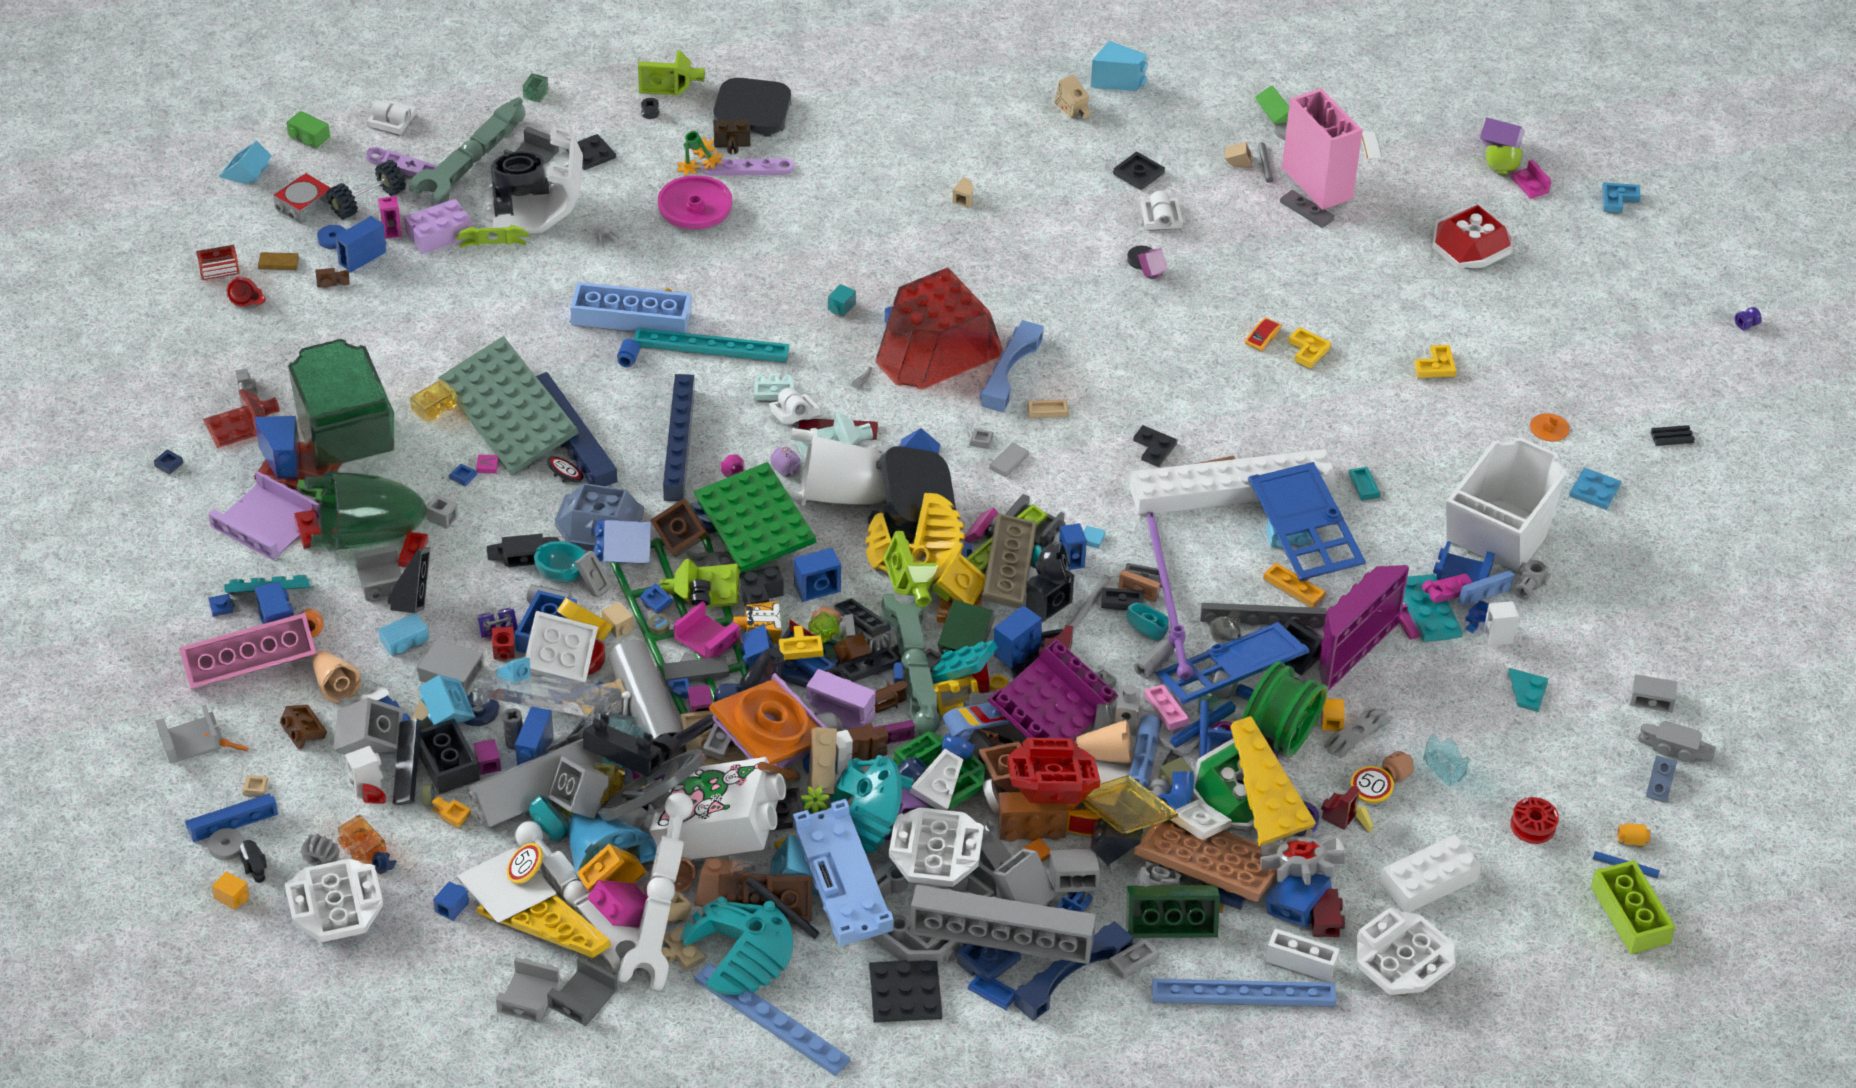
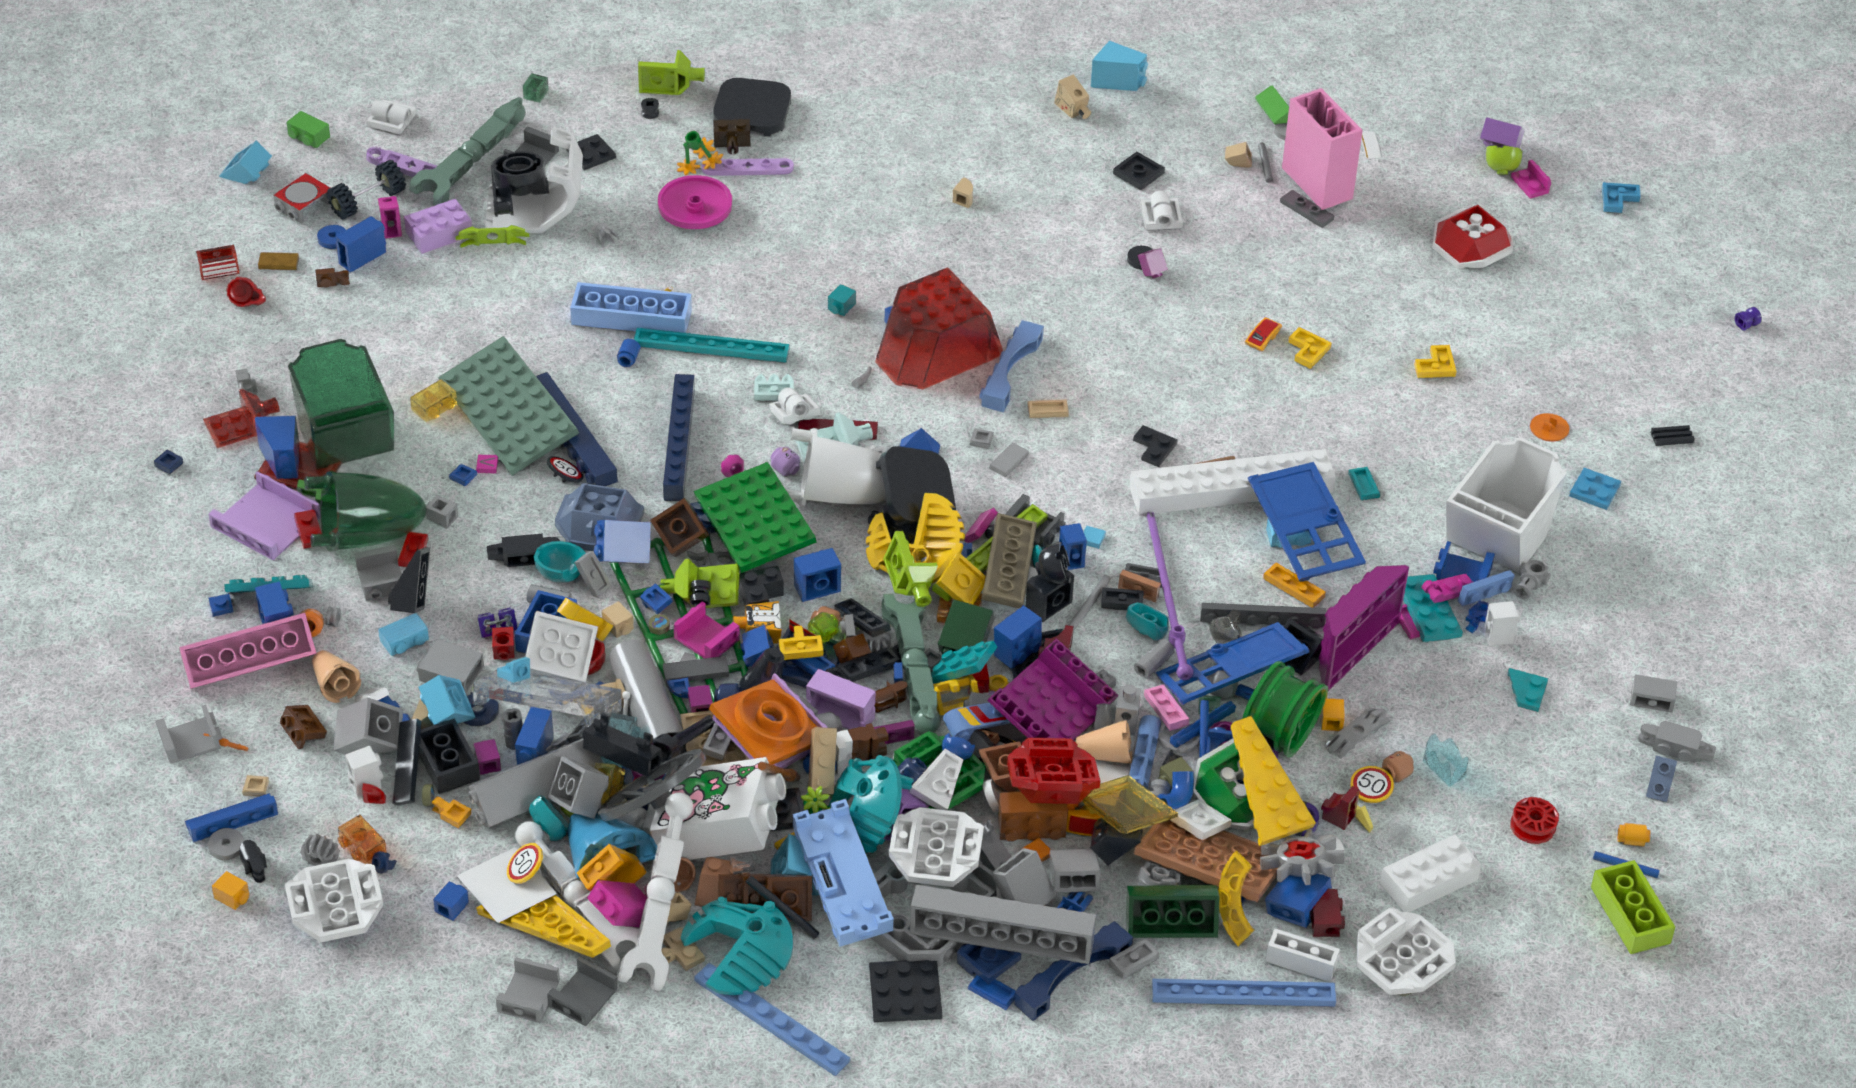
(333, 616): none -> light grey bush
(1230, 898): none -> yellow tile

